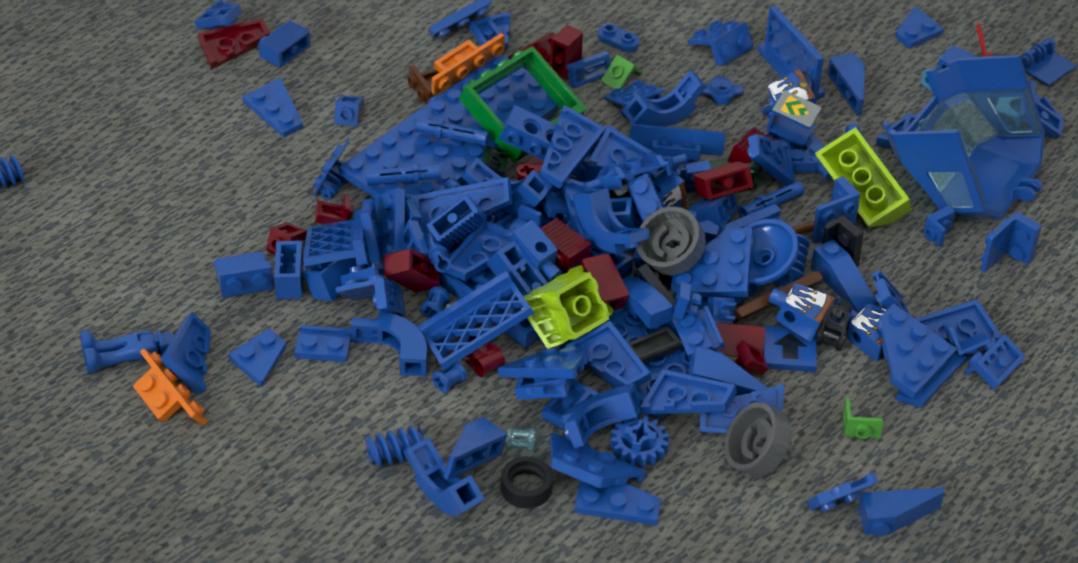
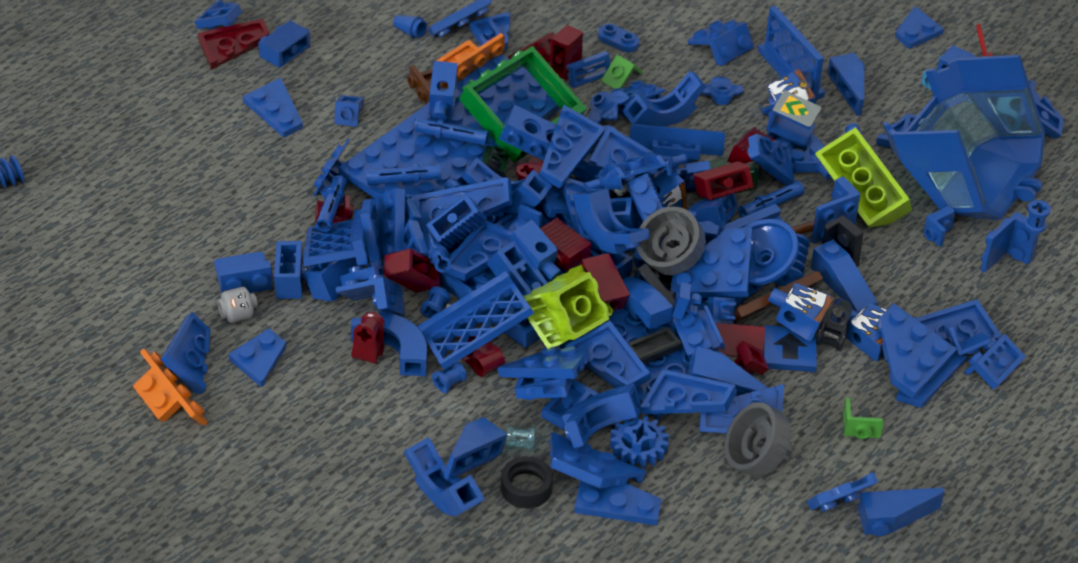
(121, 349): blue piece -> none
(237, 304): none -> light grey head
(284, 232): dark red bracket -> none
(323, 343): blue plate -> none
(326, 218): none -> blue pin
(369, 338): none -> dark red piece
(391, 445): blue piece -> none
(411, 25): none -> blue cone
(443, 99): none -> blue torso
(605, 105): none -> blue plate
(887, 293): blue plate -> none
(1039, 217): none -> blue bush
(1046, 64): blue hinge -> none

